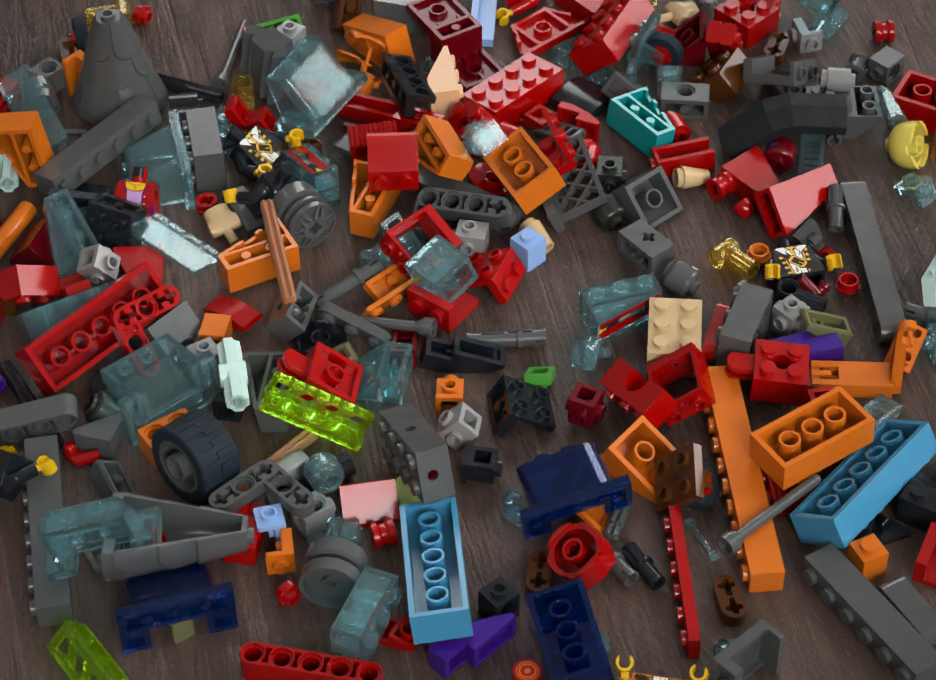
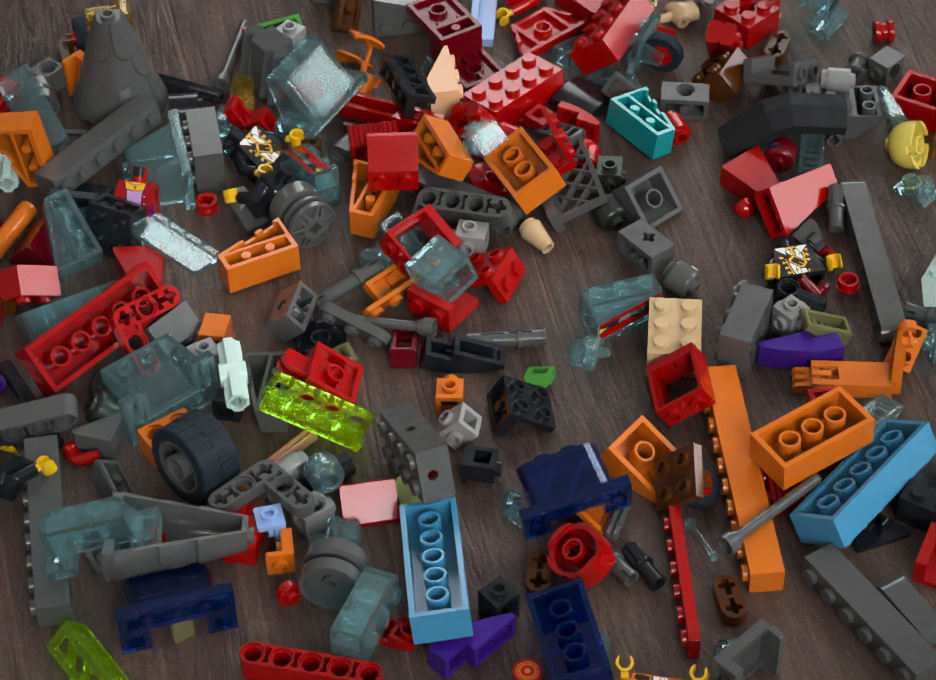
(73, 284): red slope -> none
(98, 264): light grey brick -> none
(142, 14): red plate -> none
(222, 222): tan piece -> none
(242, 314): red slope -> none
(278, 252): nougat axle -> none
(383, 534): red wheel -> none
(386, 373): clear light blue slope -> none
(390, 33): orange wedge -> none
(529, 247): light blue brick -> none
(586, 405): dark red brick -> none
(637, 394): red arch -> none
(668, 74): clear light blue slope -> none
(686, 153): red window -> none
(688, 177): tan cone -> none
(692, 37): dark red slope -> none
(709, 345): red beam -> none
(721, 185): red wheel -> none
(729, 254): clear yellow piece -> none
(759, 252): orange plate -> none
(766, 380): red brick -> none
(804, 39): light grey bracket -> none
(868, 556): orange brick -> none

